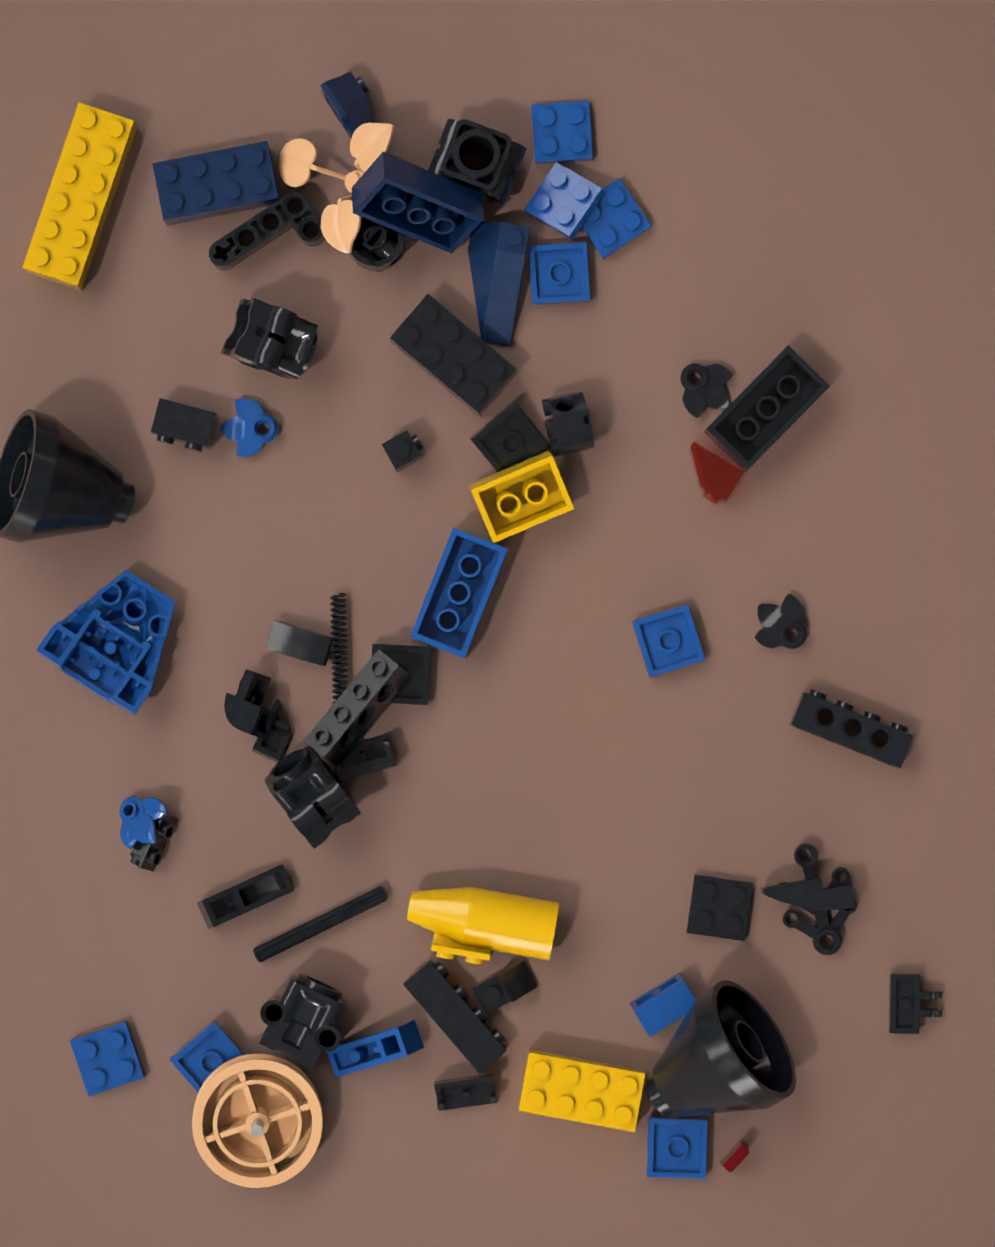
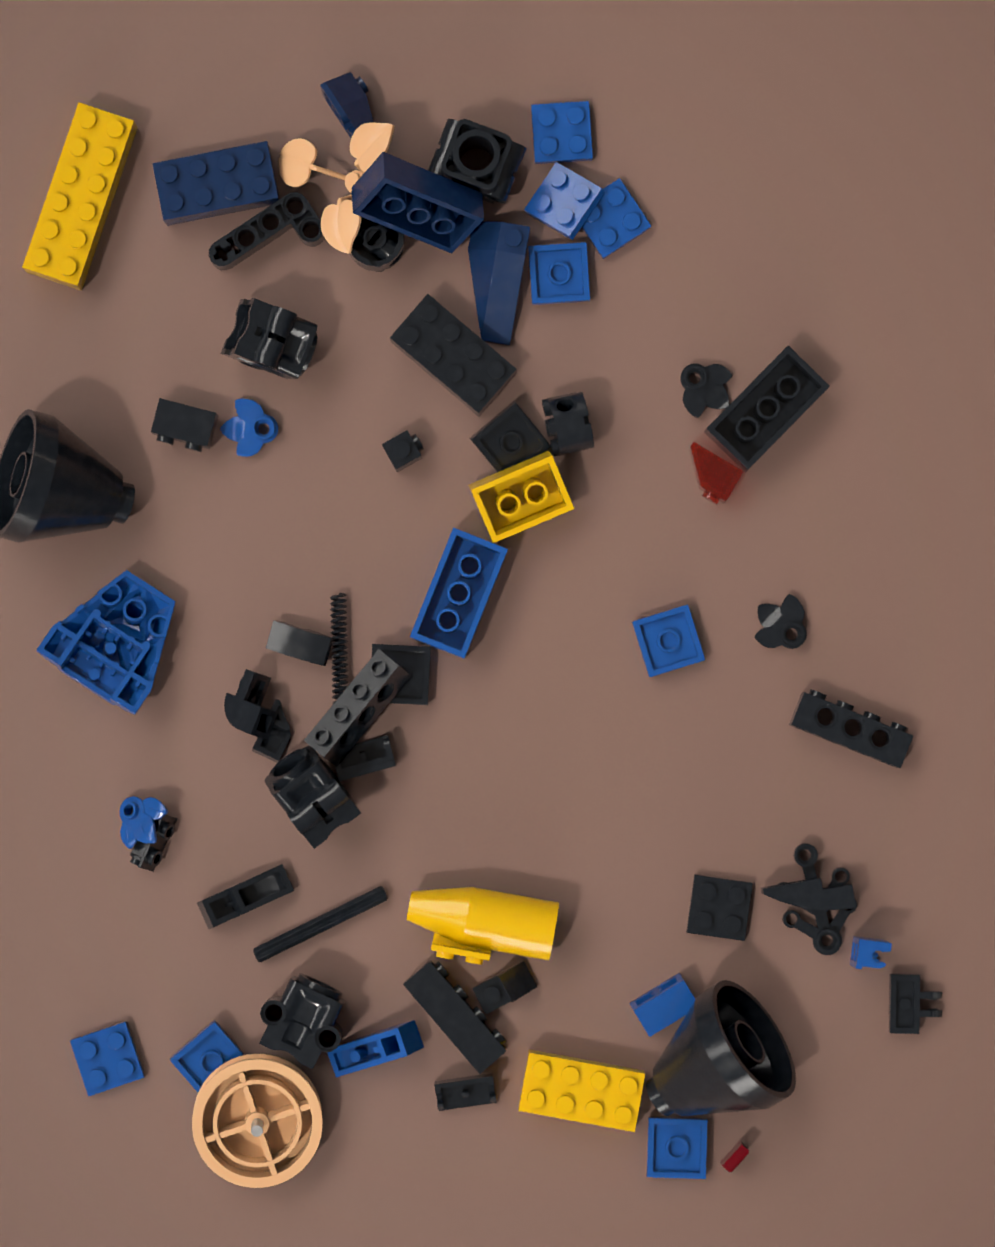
(864, 952): none -> blue hinge

